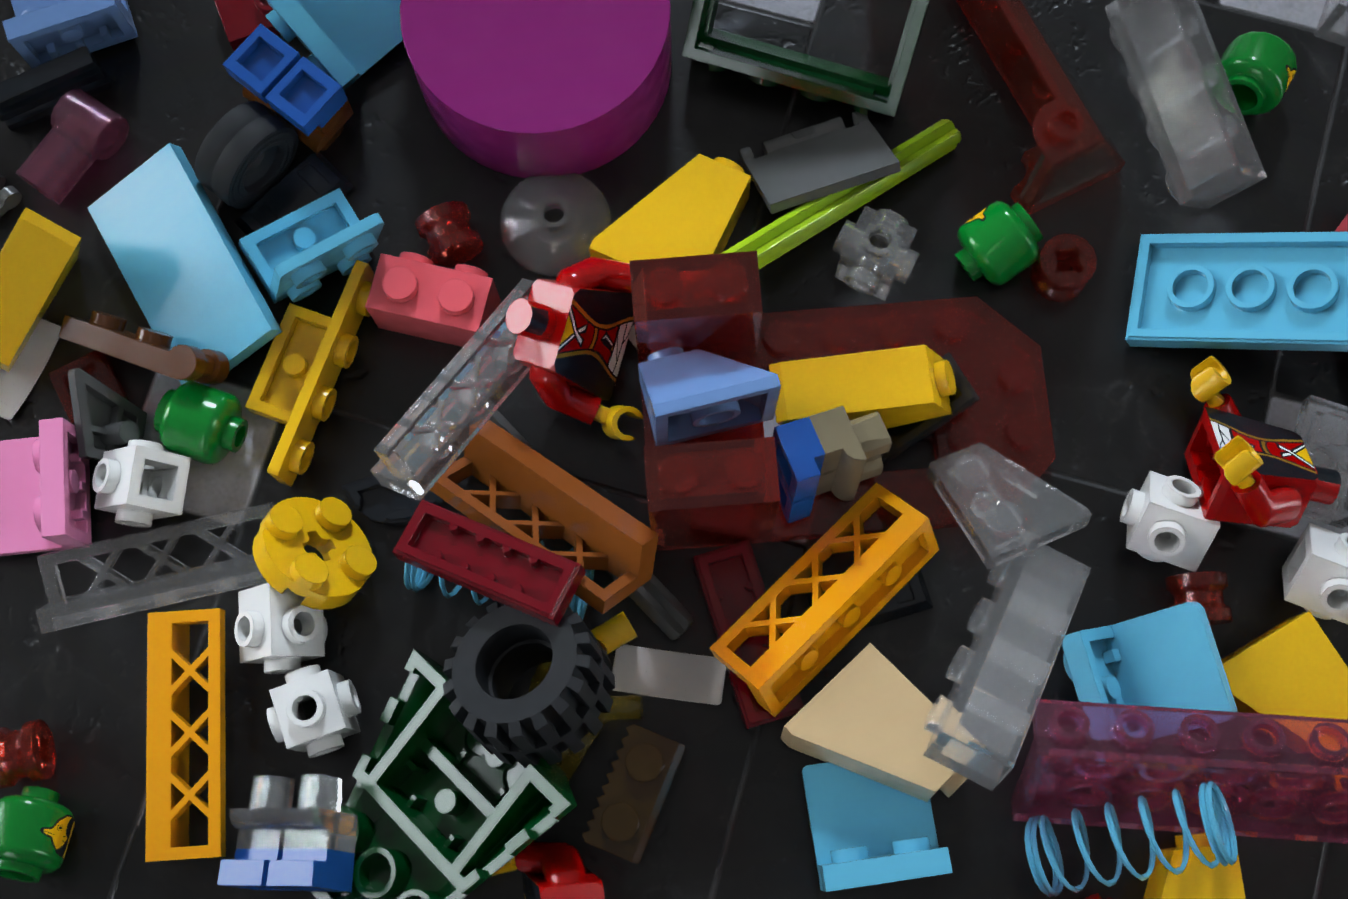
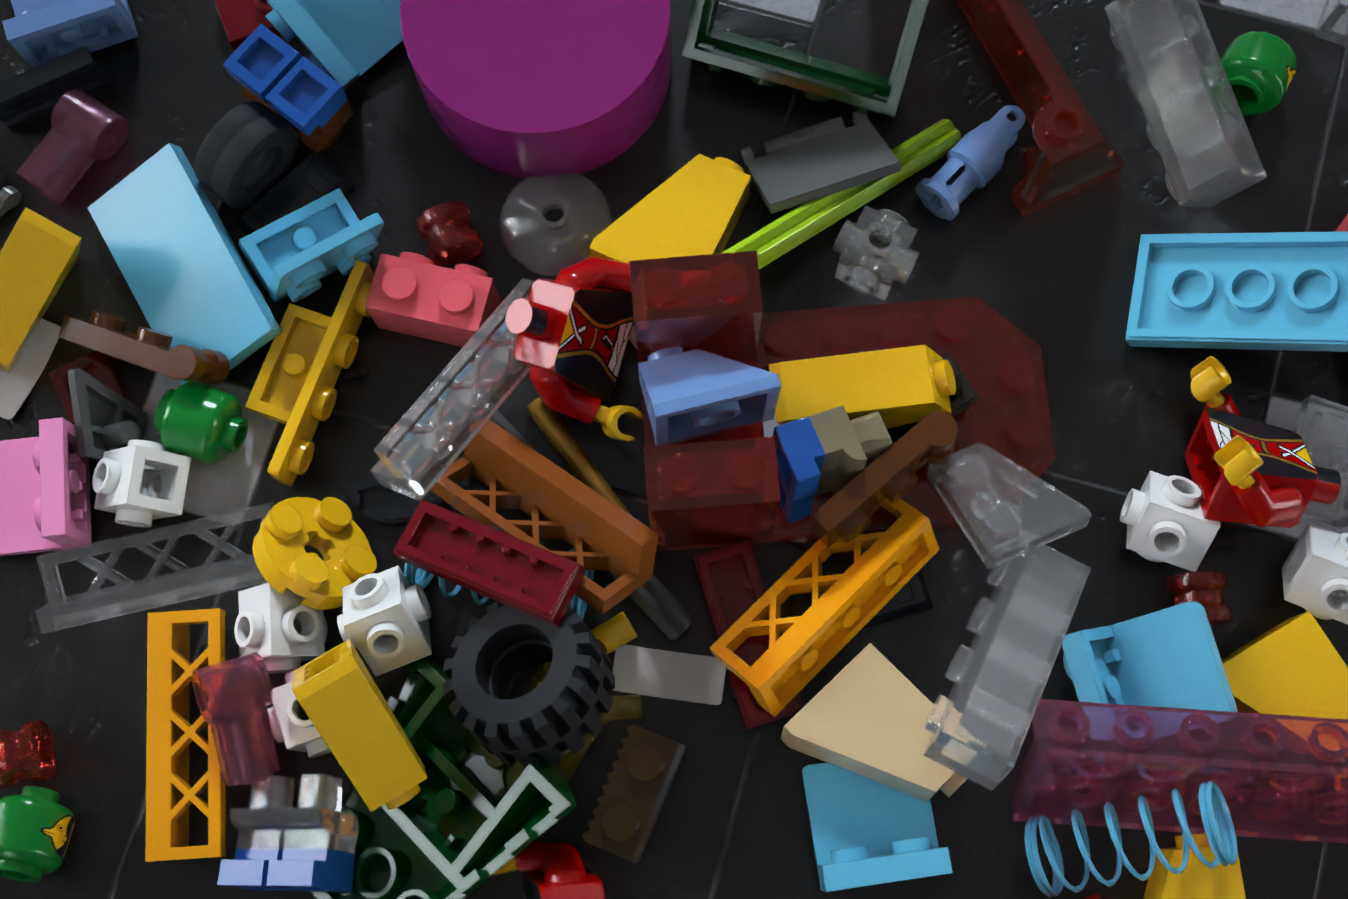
(235, 704): none -> clear pink piece
(359, 727): none -> yellow slope
(386, 620): none -> white brick
(570, 450): none -> pearl gold bar
(886, 477): none -> reddish brown plate
(971, 163): none -> medium blue piece
(998, 243): green head -> none
(1055, 279): clear red wheel -> none

